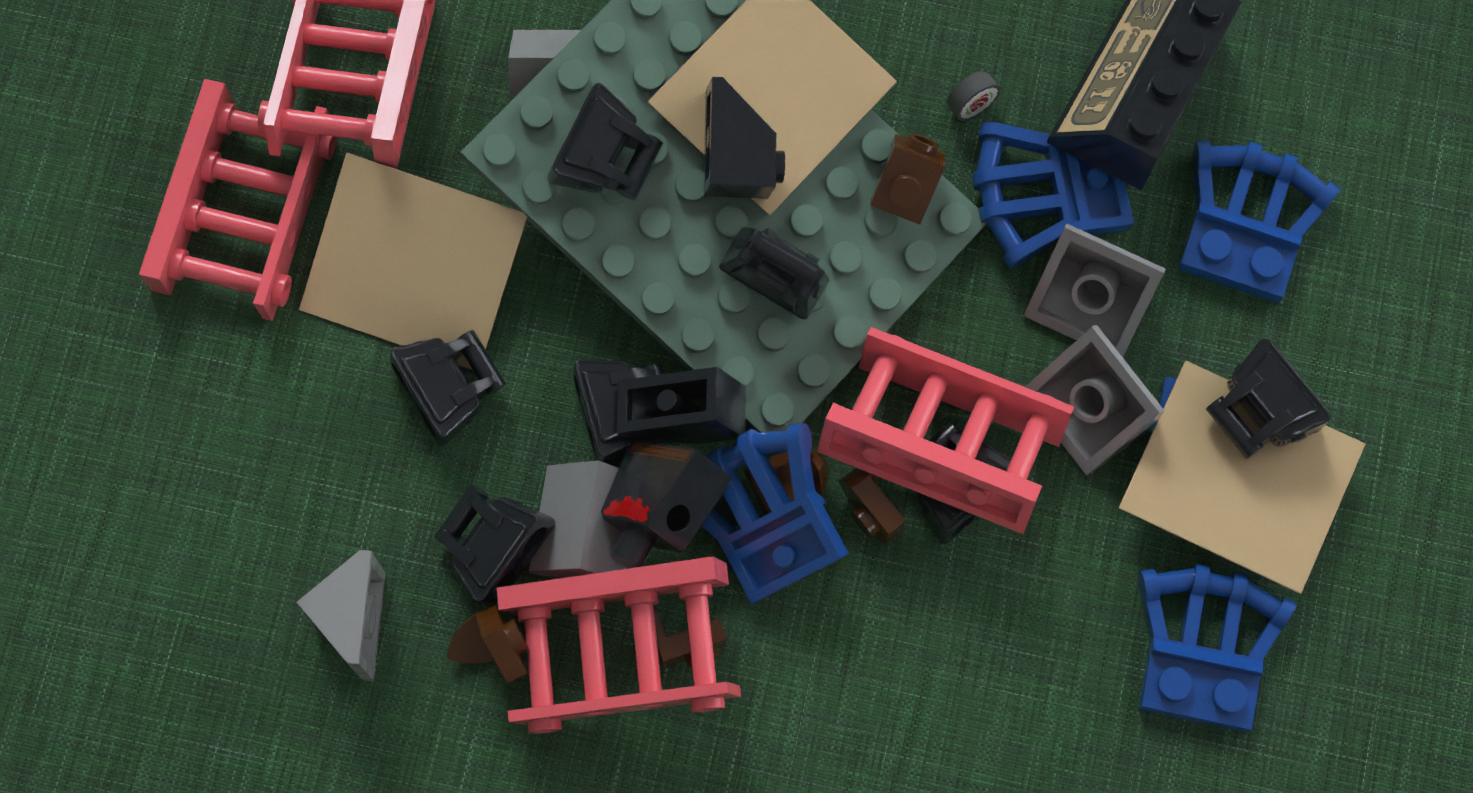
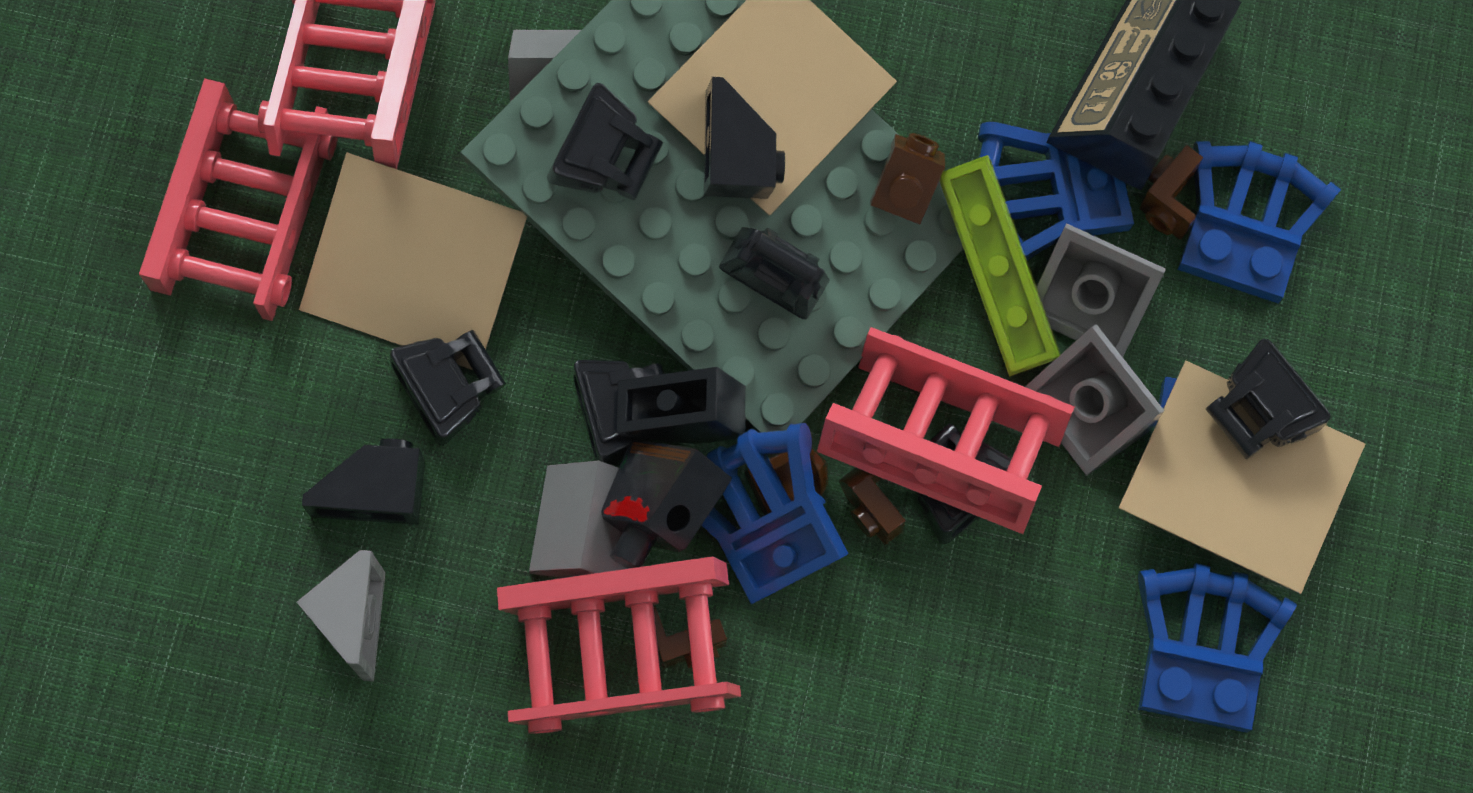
(372, 485): none -> black slope
(490, 638): reddish brown plate -> none
(496, 546): black piece -> none
(973, 95): dark grey tile -> none
(999, 265): none -> lime tile
(1168, 180): none -> reddish brown bracket

